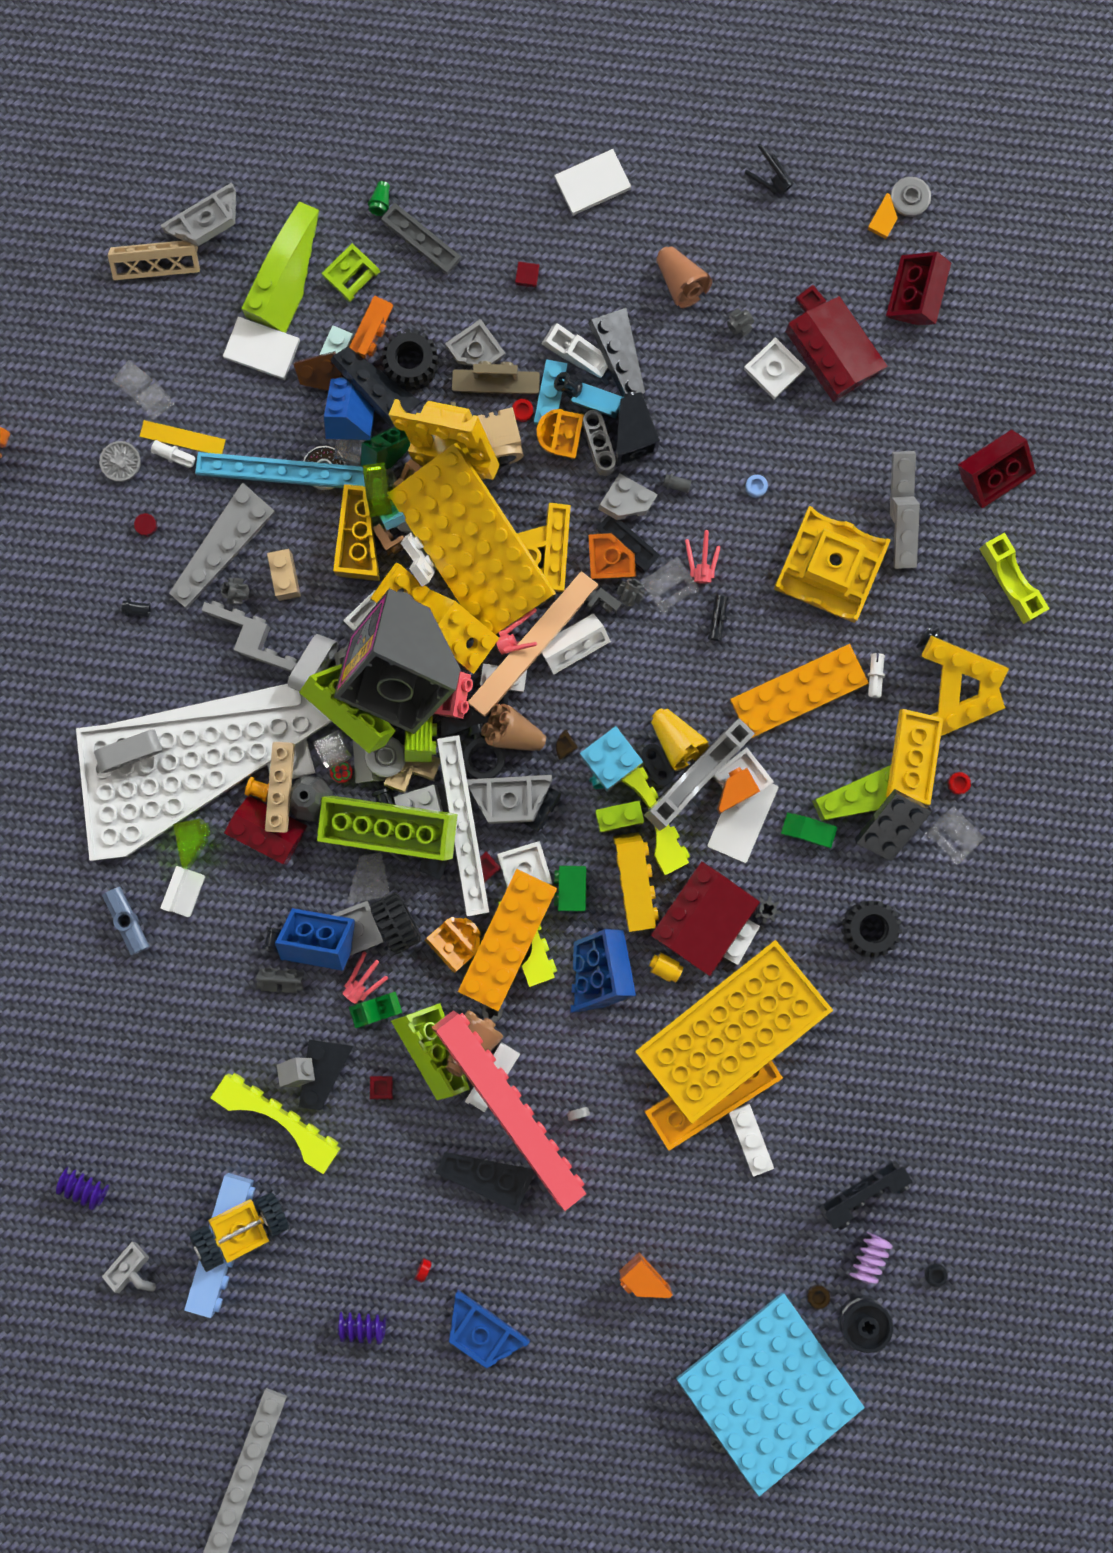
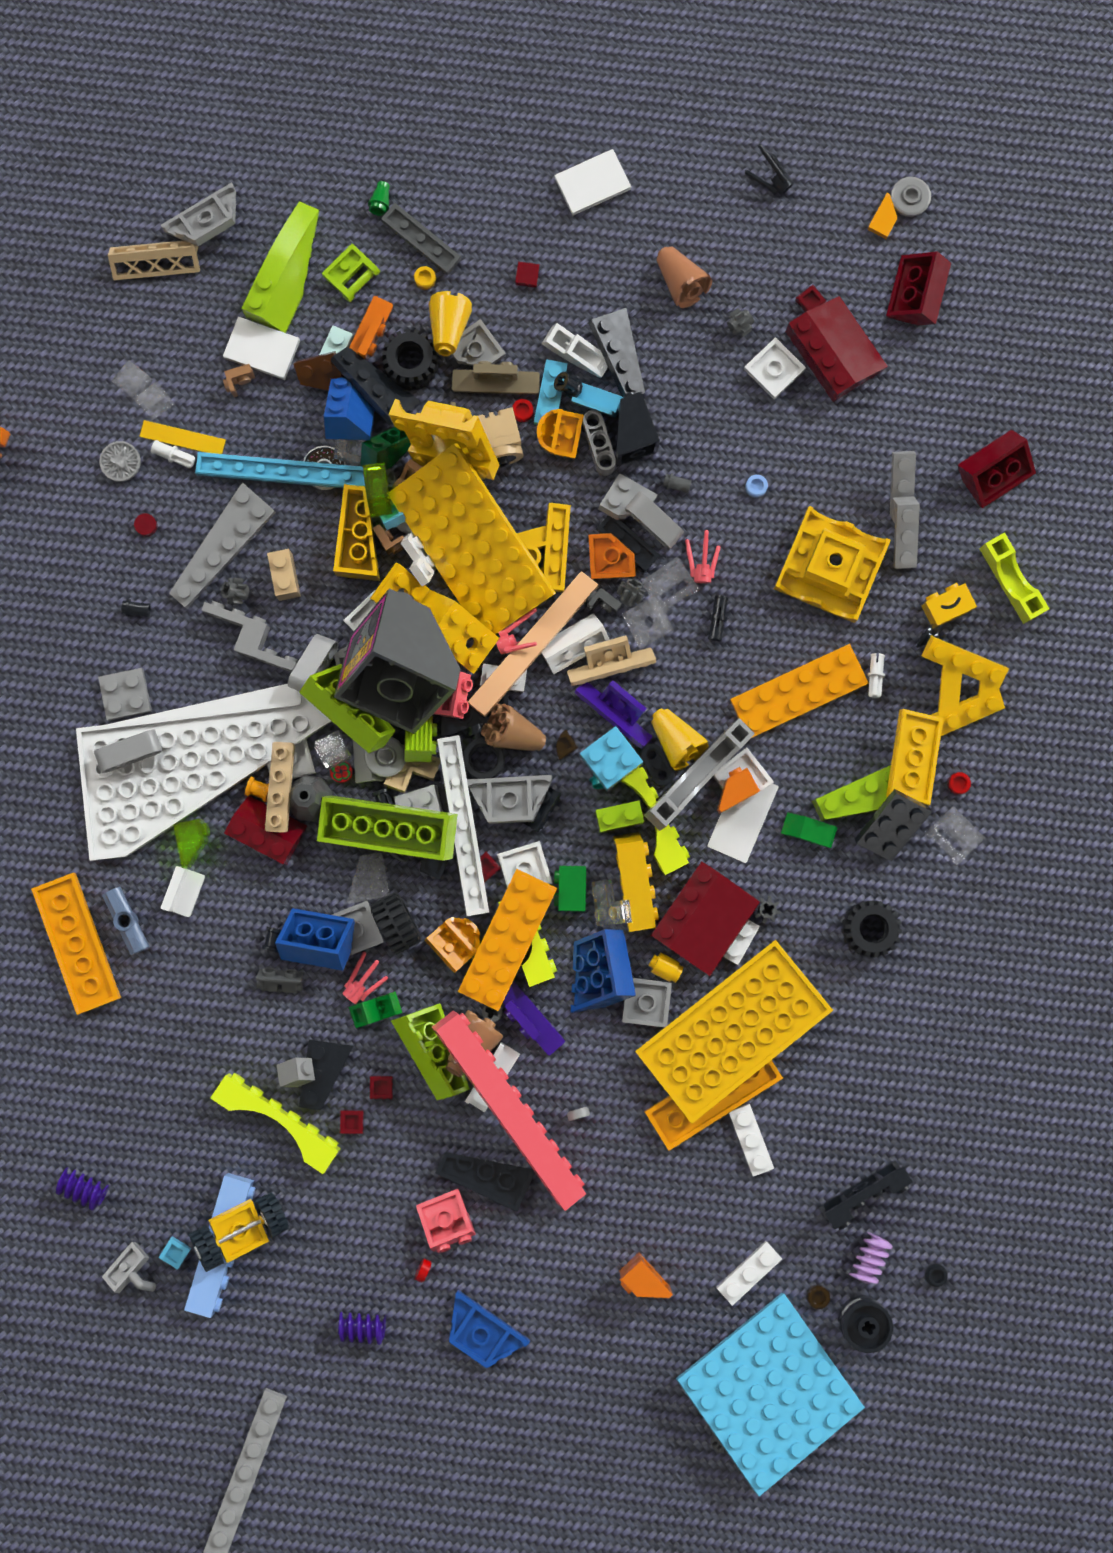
(76, 943): none -> light orange plate
(125, 694): none -> light grey plate
(175, 1252): none -> medium azure plate
(239, 375): none -> medium nougat bracket
(351, 1121): none -> dark red plate
(425, 278): none -> yellow tile
(445, 1221): none -> coral plate
(448, 320): none -> yellow cone
(533, 1022): none -> dark purple bracket
(606, 908): none -> clear plate
(610, 659): none -> tan bracket
(618, 709): none -> dark purple bracket
(636, 618): none -> clear piece
(650, 1003): none -> light grey plate
(654, 520): none -> light grey beam
(749, 1273): none -> white plate
(949, 605): none -> yellow brick

